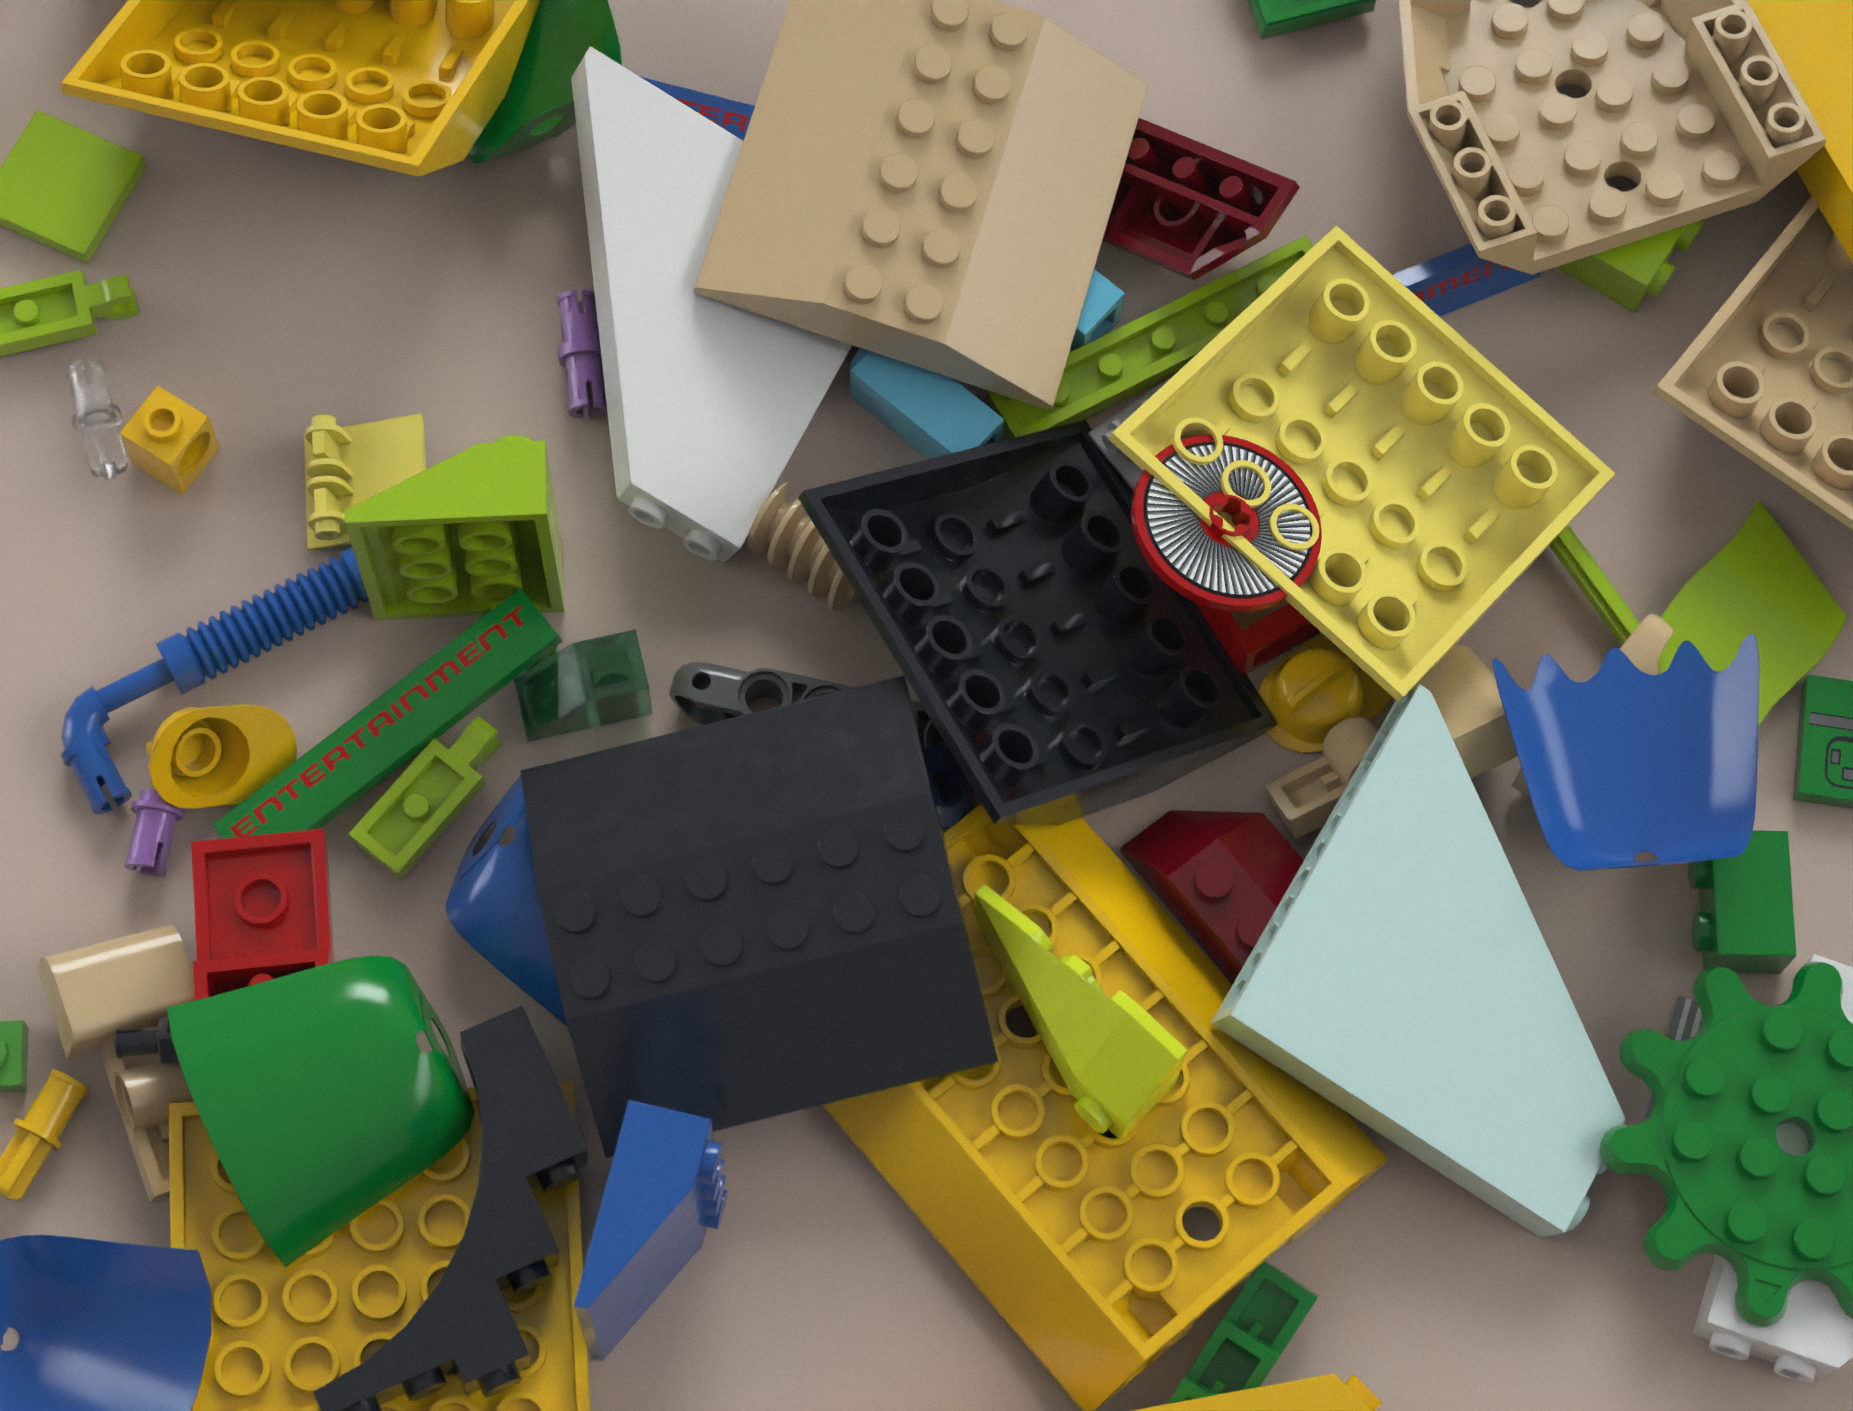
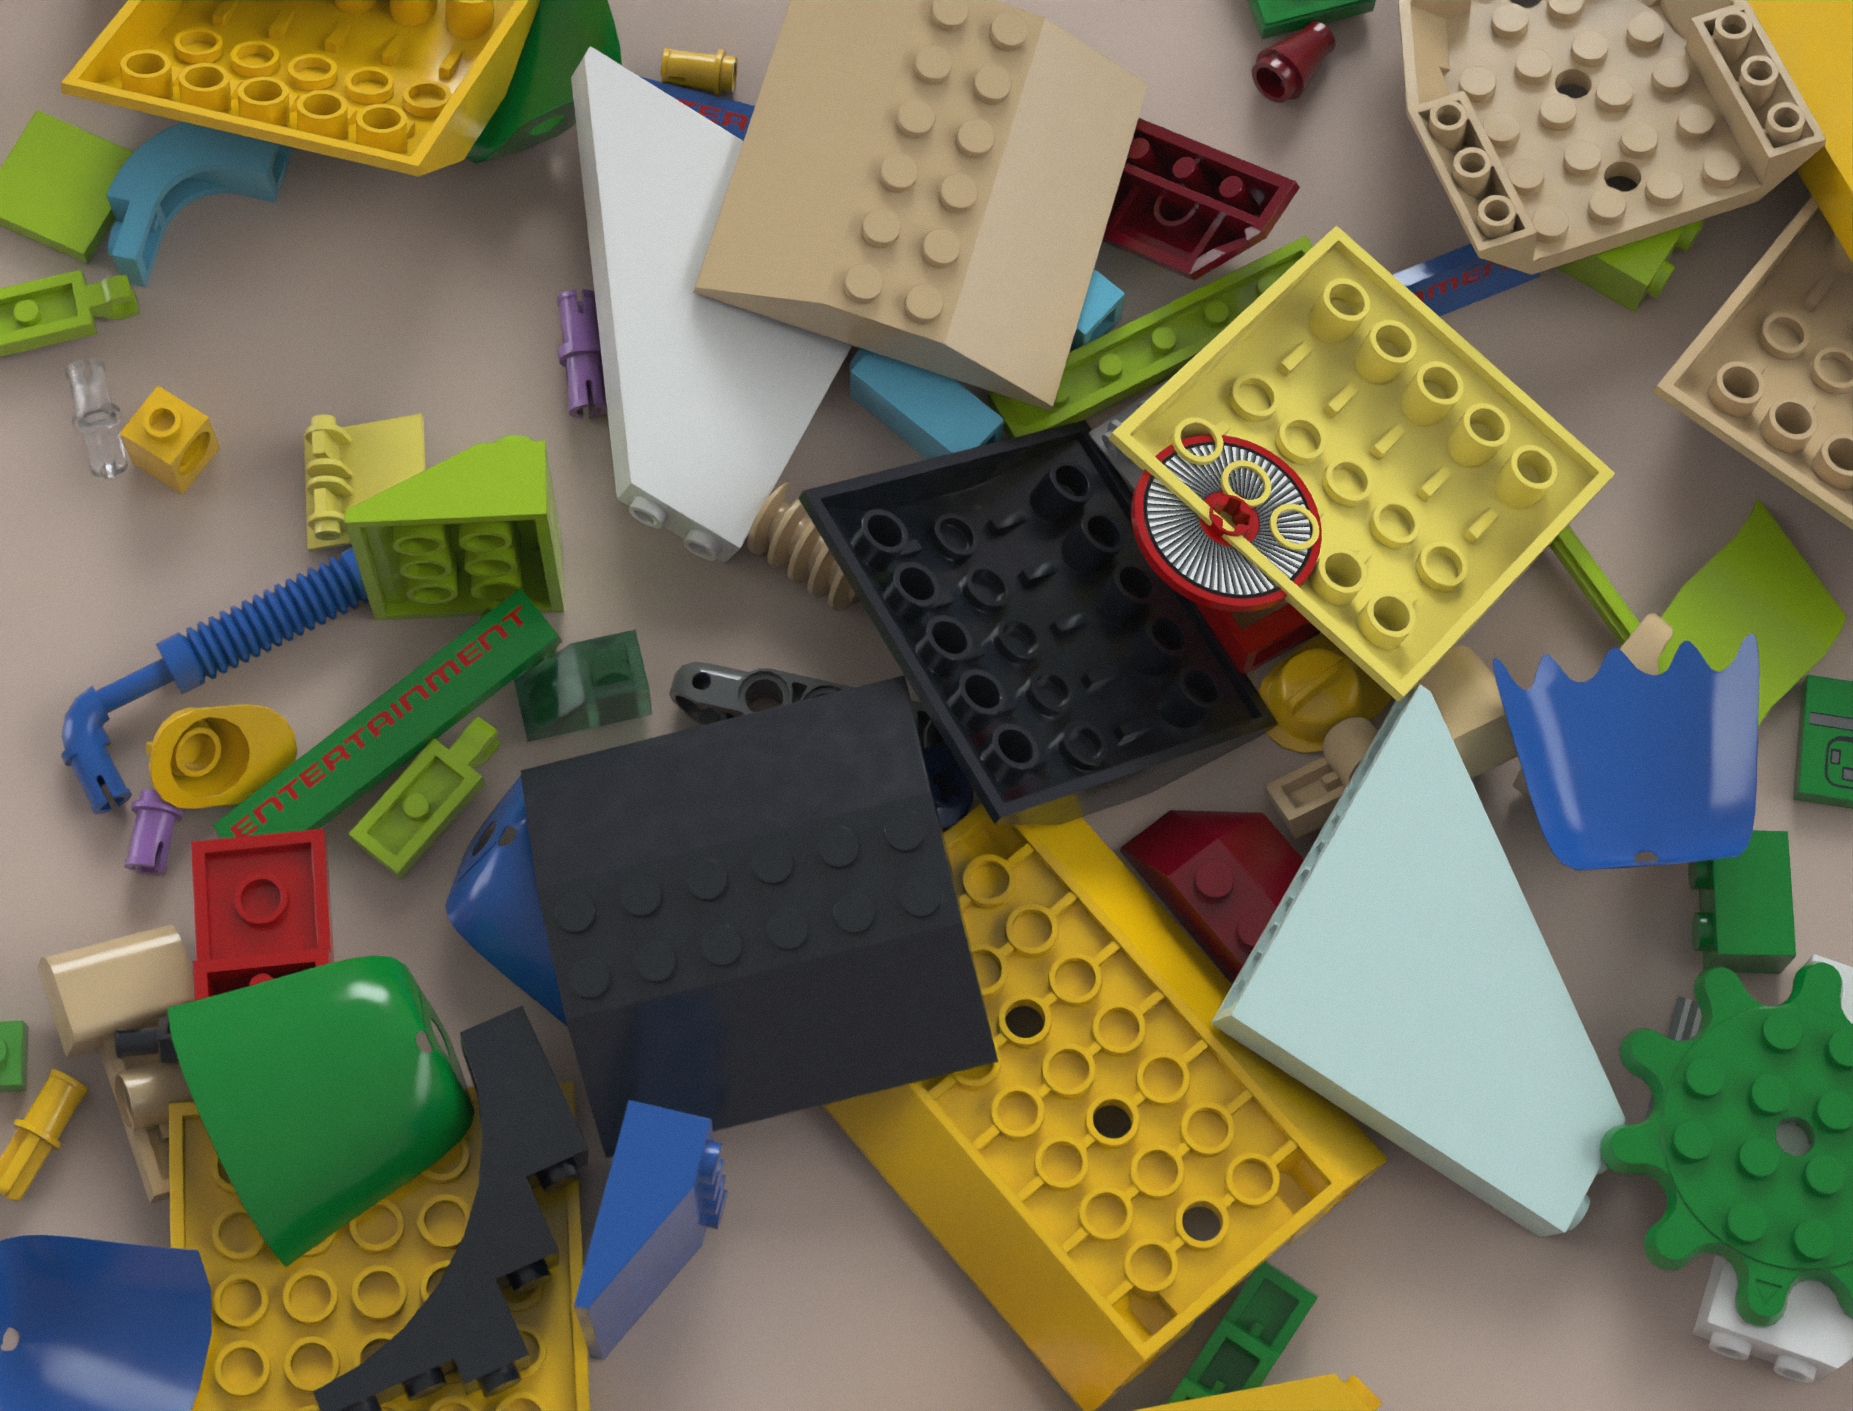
(175, 171): none -> medium azure arch
(700, 70): none -> yellow pin
(1103, 1047): neon yellow wedge -> none
(1291, 63): none -> dark red cone

